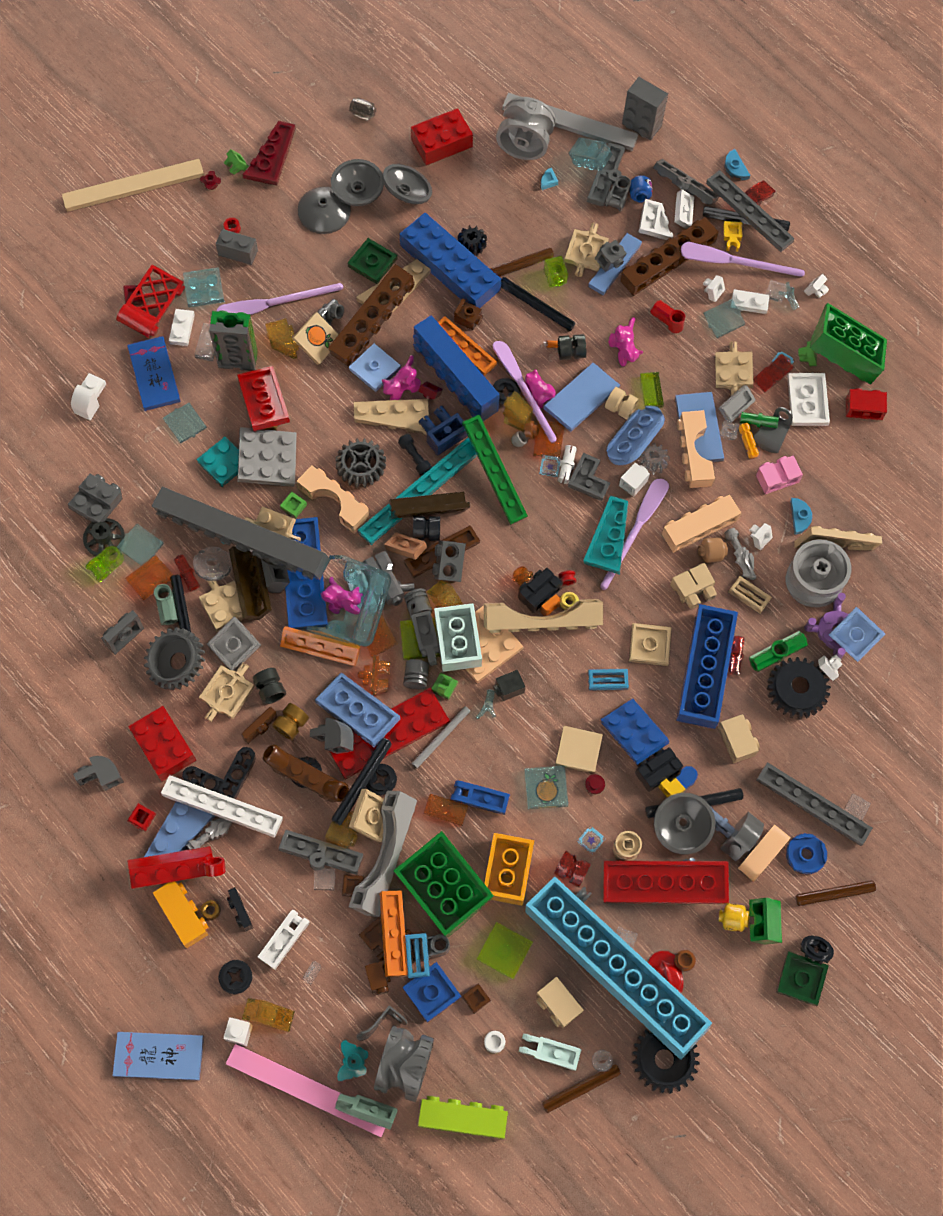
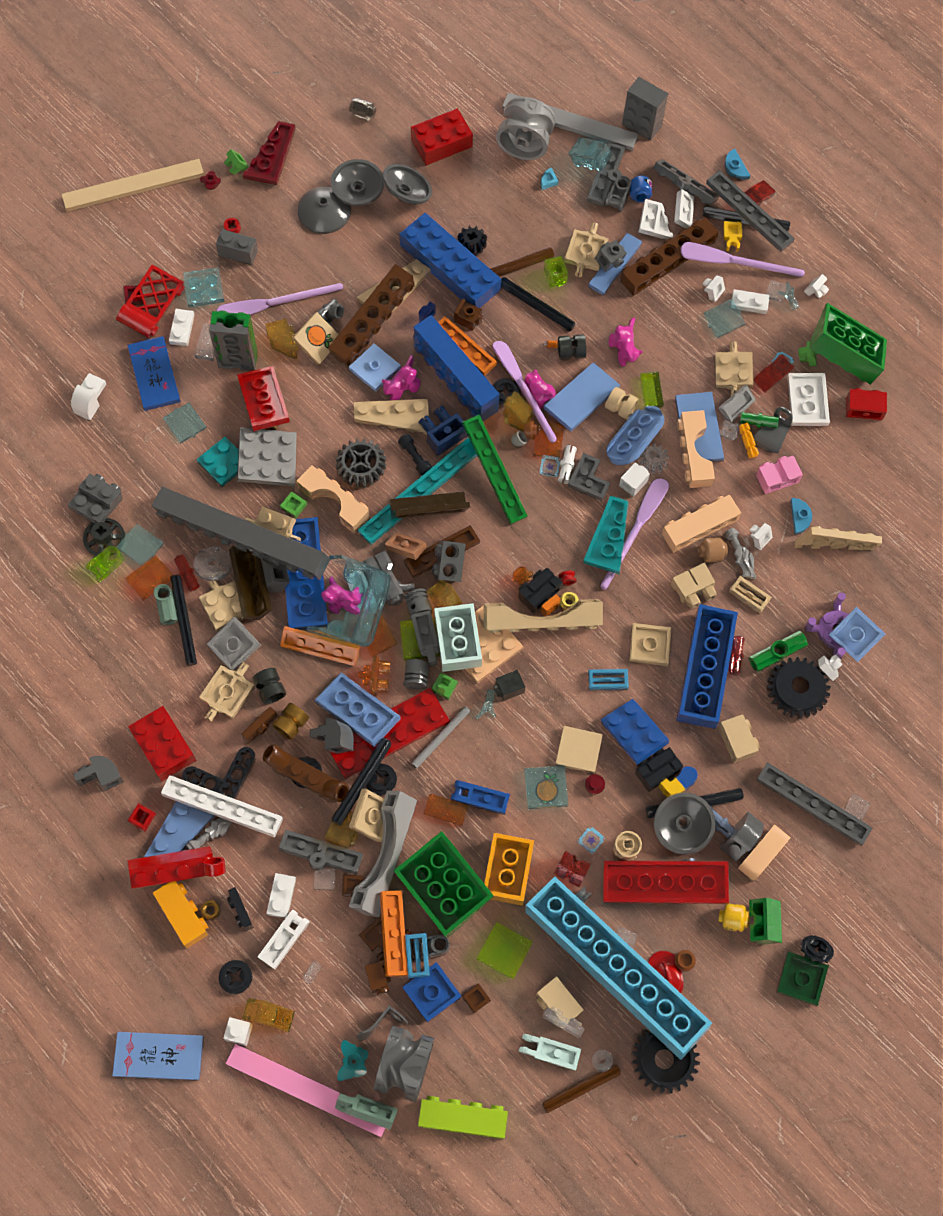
(123, 632): dark grey plate -> none
(164, 649): dark grey gear -> none
(281, 895): none -> white plate
(372, 260): dark green plate -> none
(426, 311): none -> clear blue plate
(426, 528): black wheel -> none
(430, 390): dark red plate -> none
(494, 1042): white tile -> none
(571, 1026): none -> clear plate
(669, 316): red piece -> none
(798, 862): blue tile -> none
(818, 573): light grey piece -> none
(835, 893): reddish brown axle -> none

